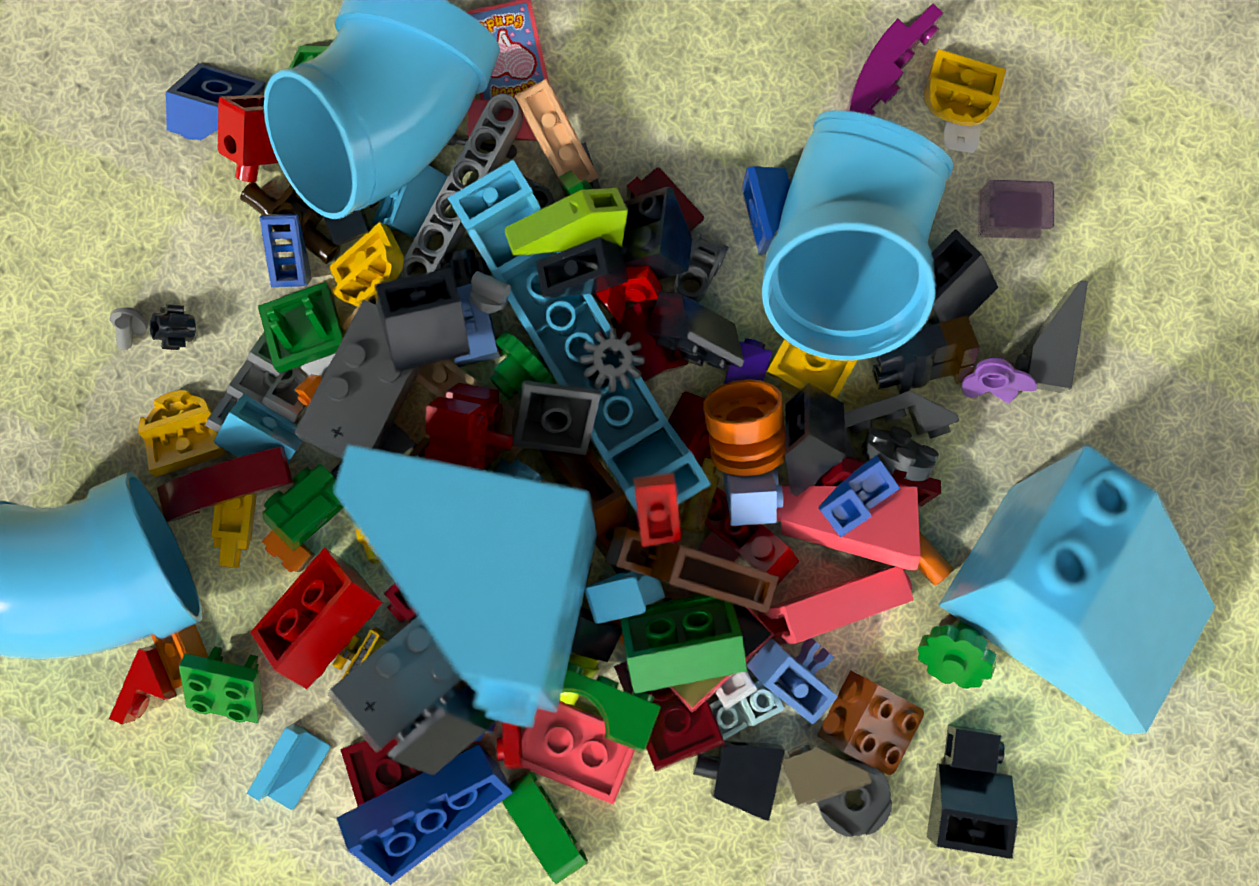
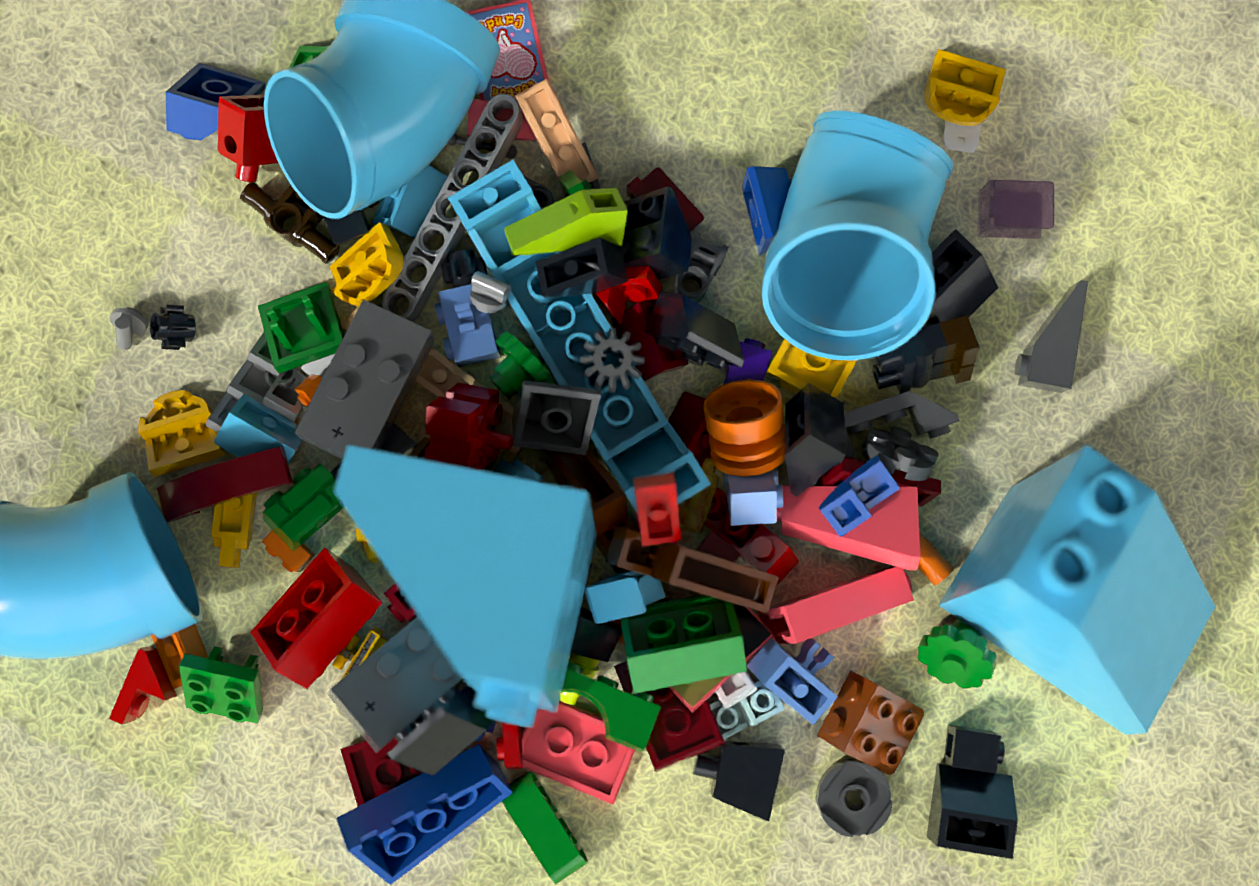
(277, 276): blue slope -> none
(290, 767): medium azure panel -> none
(422, 319): black slope -> none
(820, 775): dark tan slope -> none
(891, 53): magenta slope -> none
(999, 379): medium lavender plate -> none

